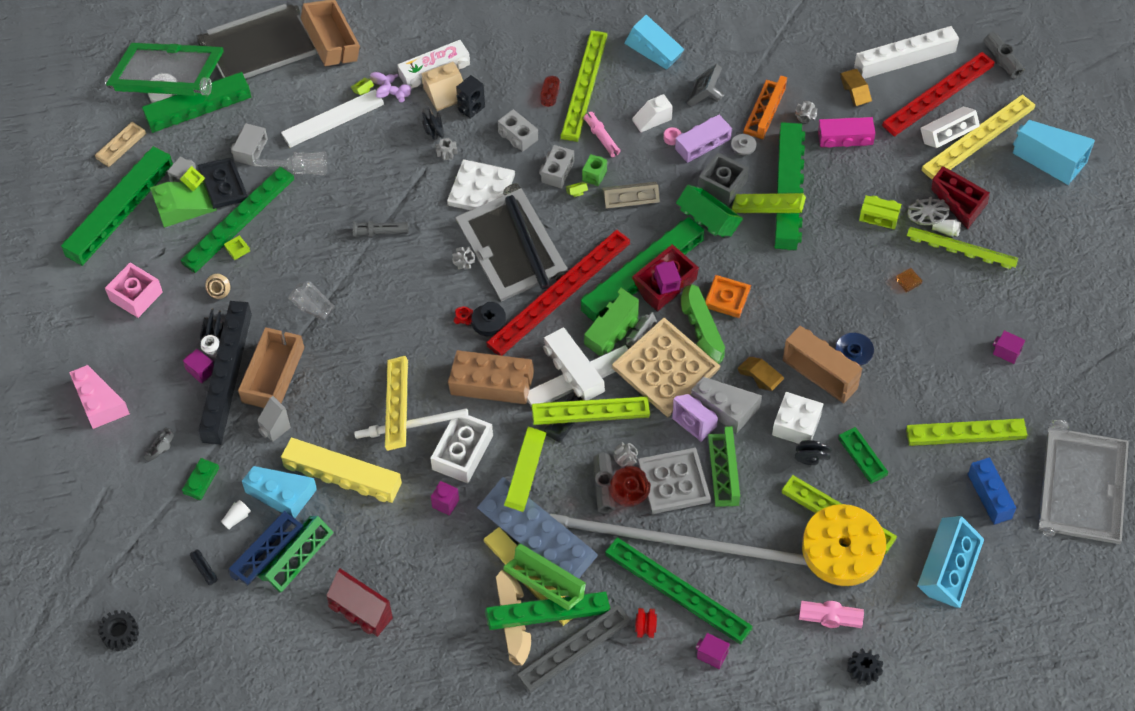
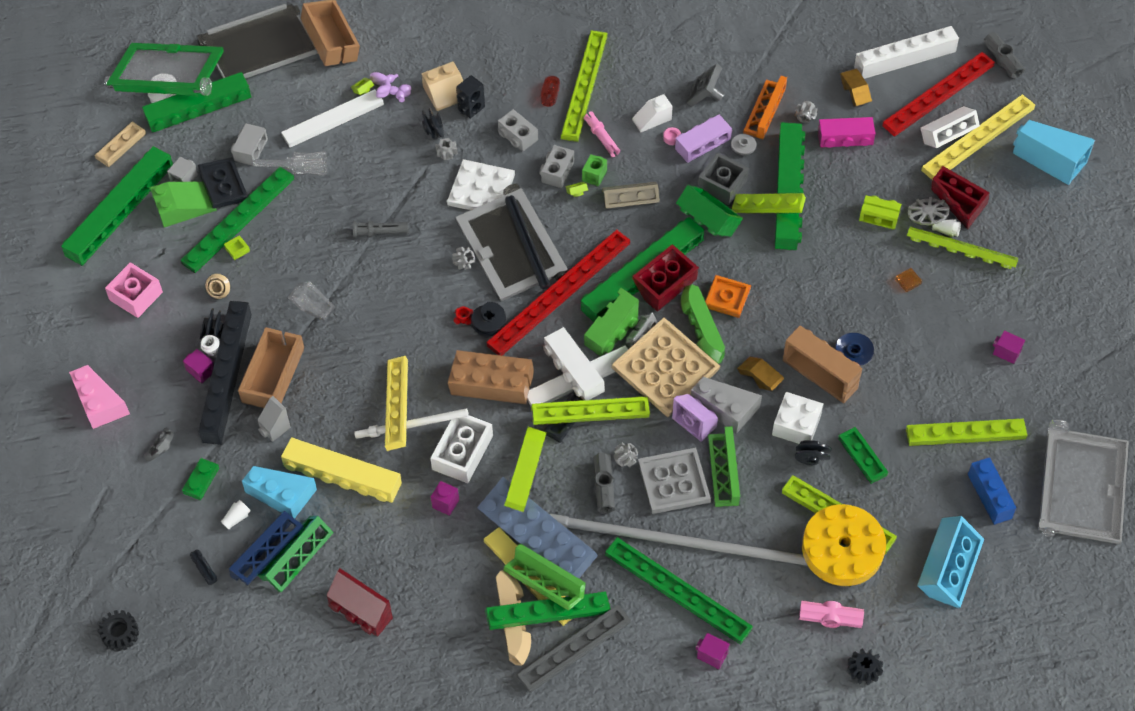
(192, 178): lime plate -> none
(411, 70): white brick -> none
(629, 486): clear red cylinder -> none
(646, 623): red wheel -> none
(654, 43): medium azure wedge -> none
(667, 277): magenta brick -> none

